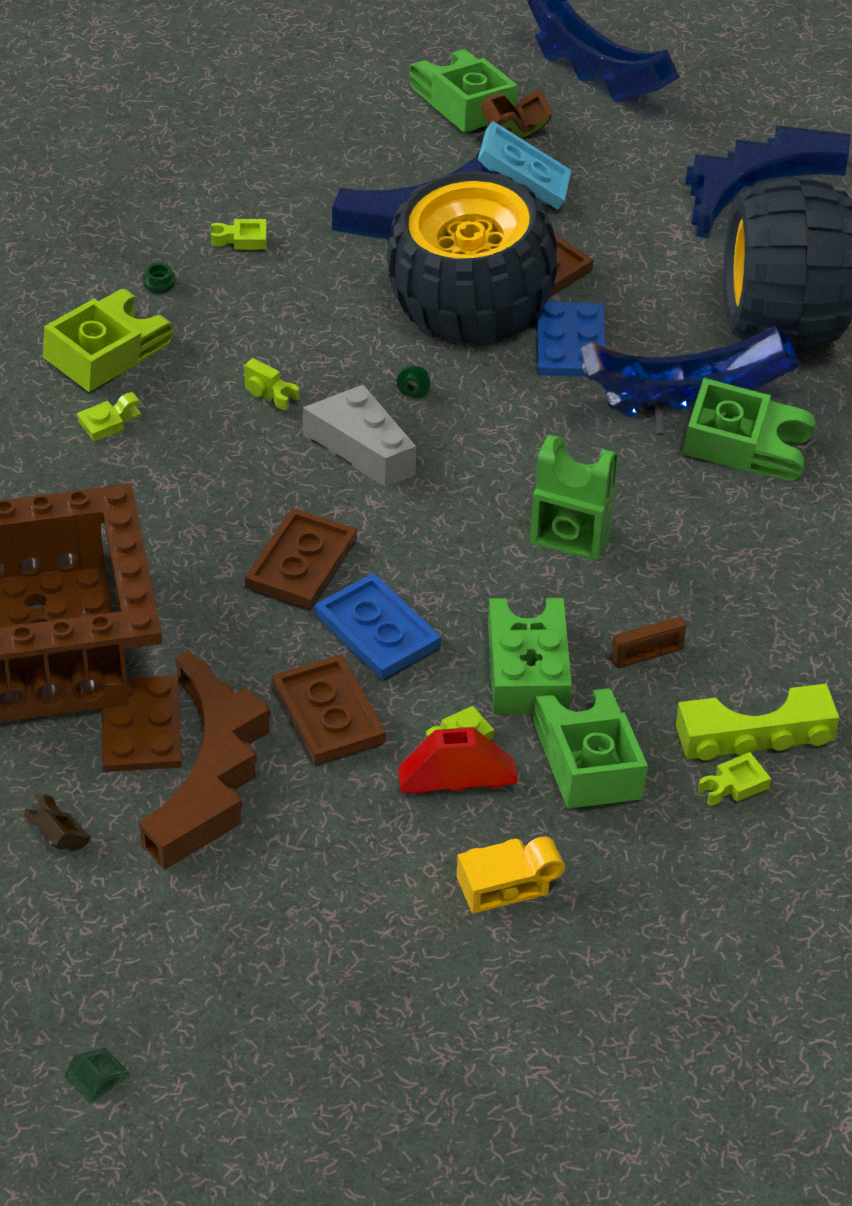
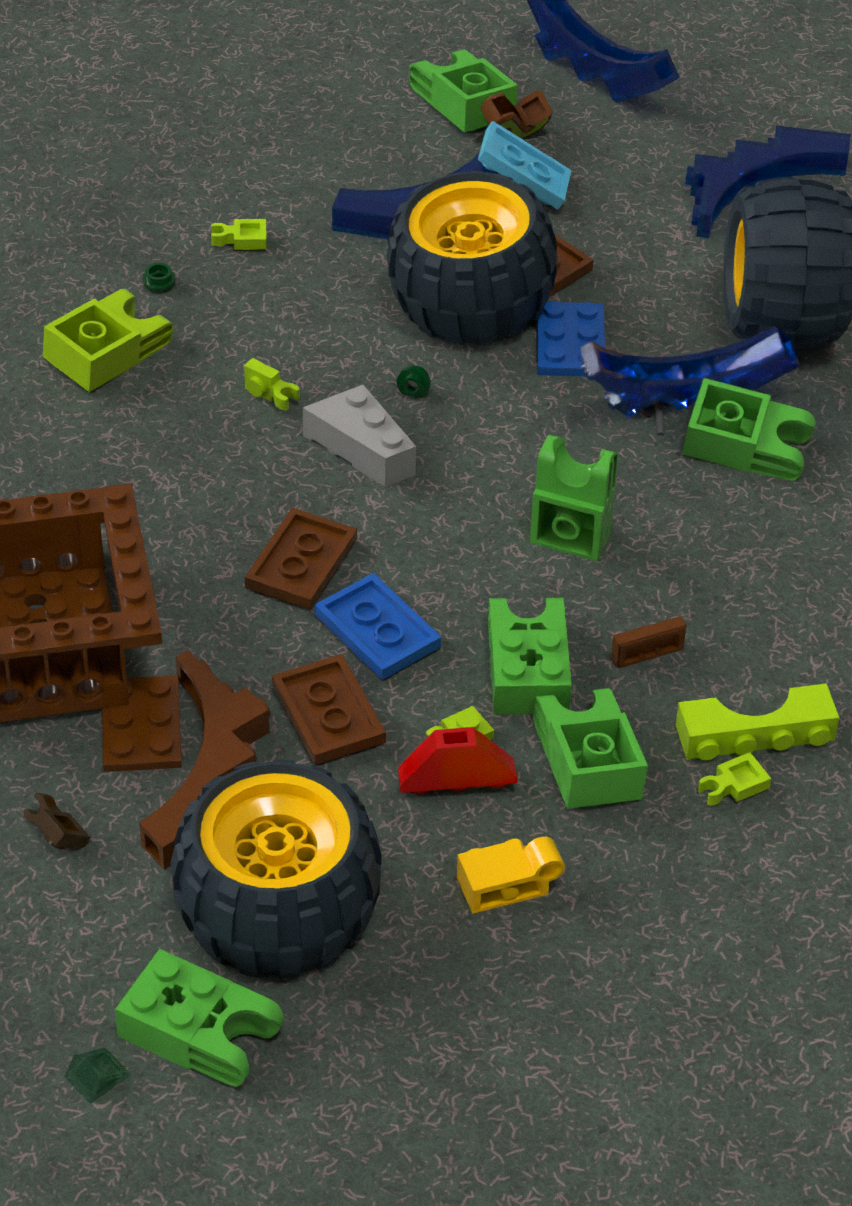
(107, 420): lime plate -> none
(193, 1016): none -> bright green brick
(313, 860): none -> black wheel

